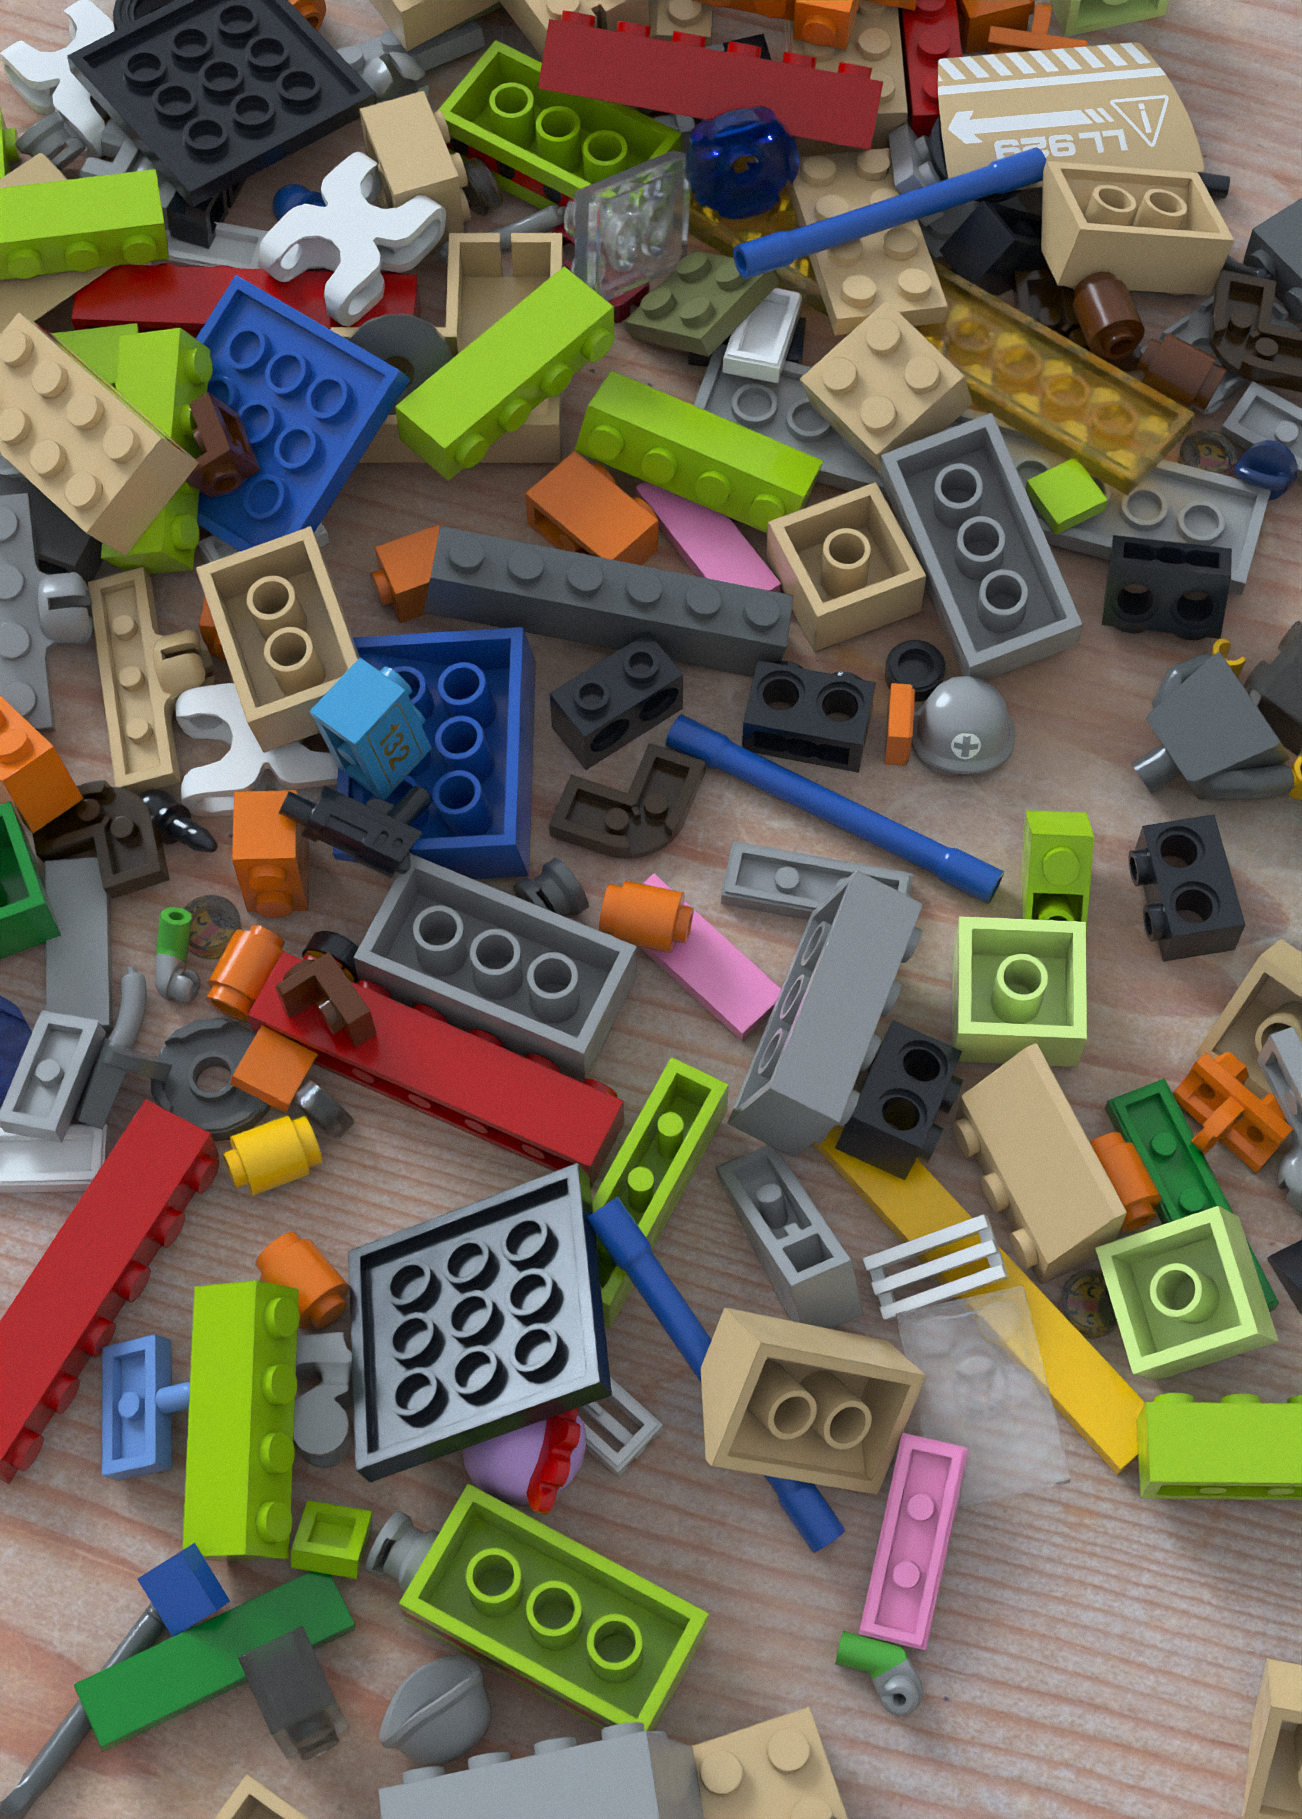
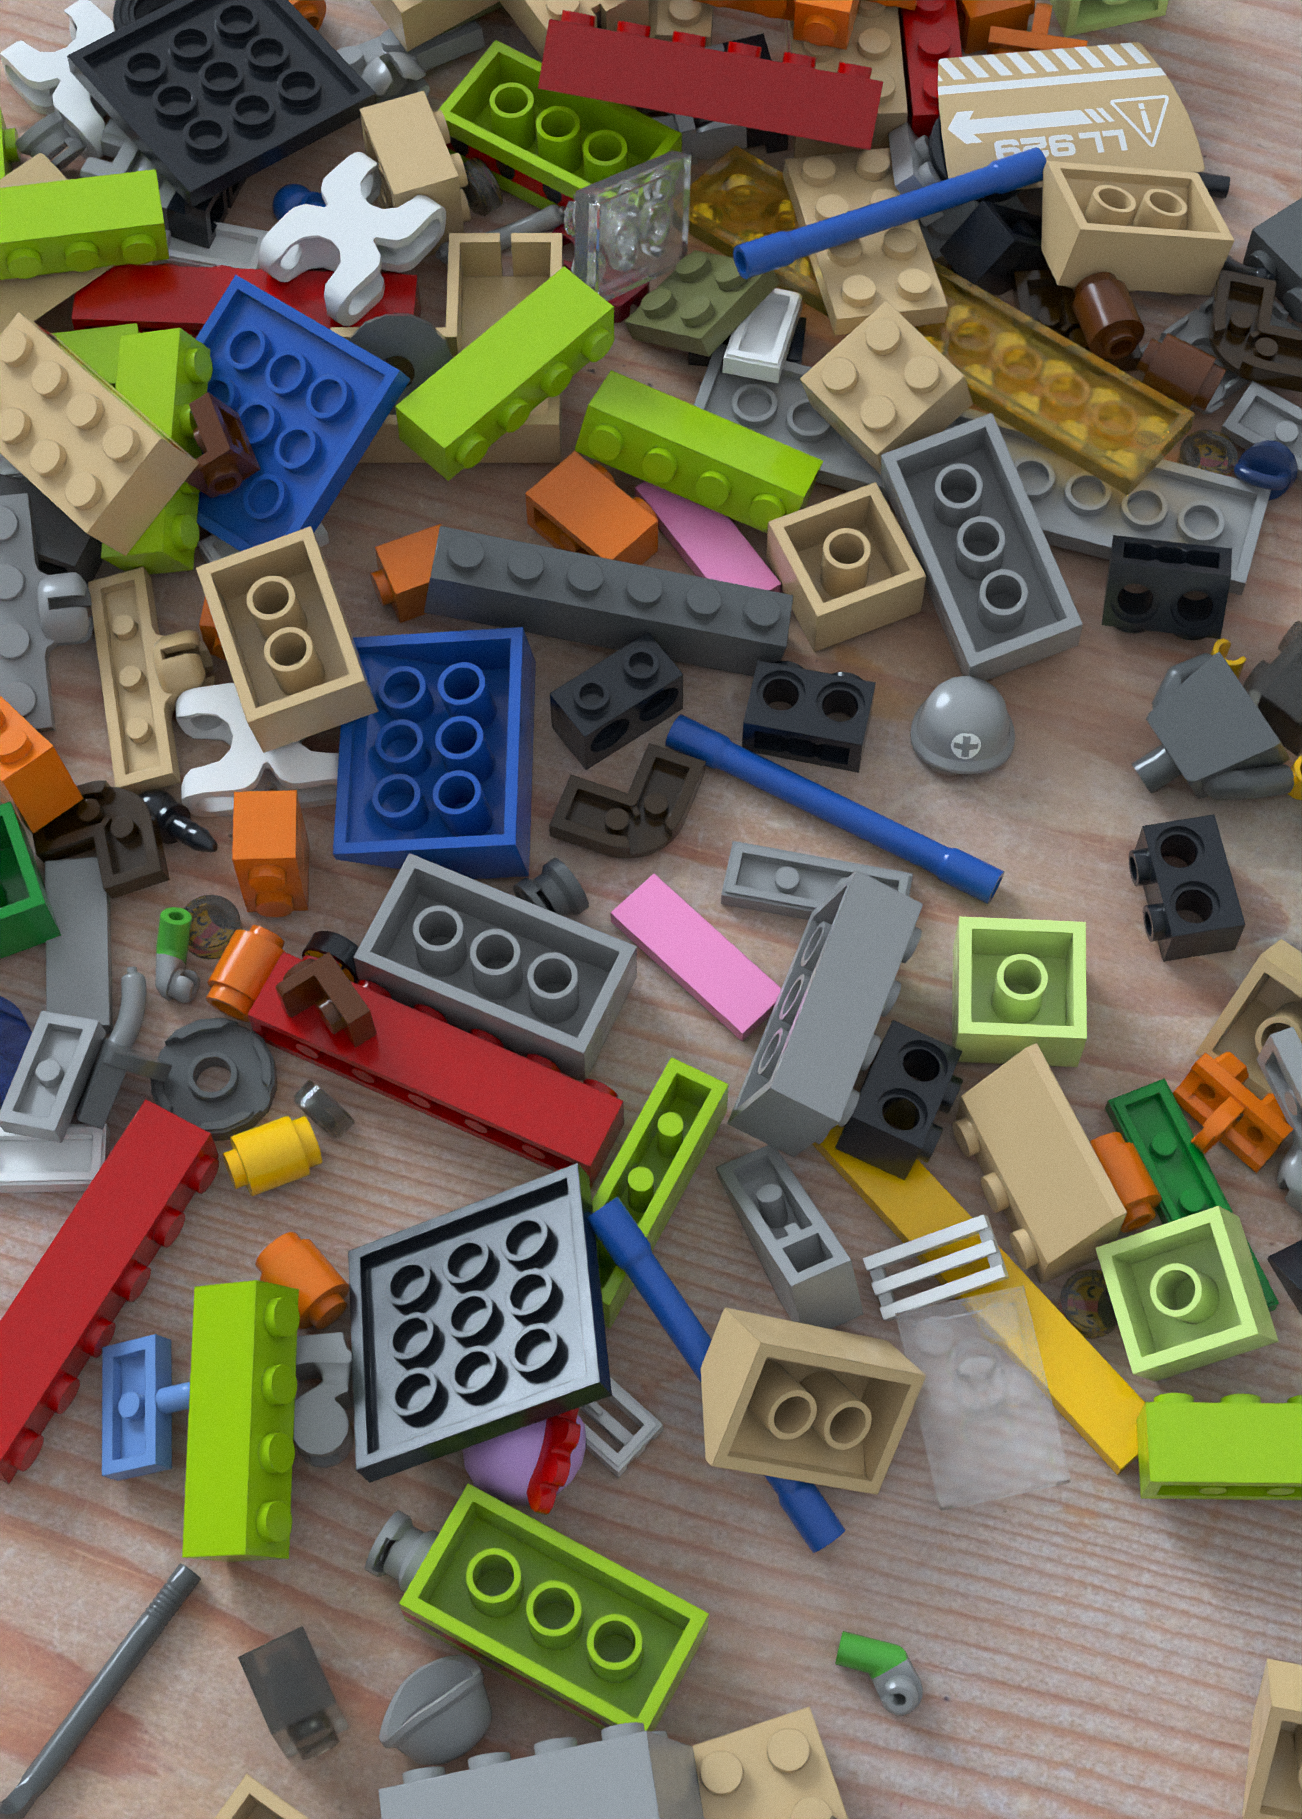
(183, 1590): blue tile -> none
(205, 1658): green tile -> none
(273, 1068): orange tile -> none
(331, 1539): lime tile -> none
(372, 727): dark azure brick -> none
(372, 833): black piece -> none
(646, 916): orange brick -> none
(731, 136): clear blue plate -> none
(899, 724): orange tile -> none
(914, 1541): bright pink tile -> none
(915, 664): black tile -> none
(1056, 866): lime slope -> none
(1065, 496): lime tile -> none

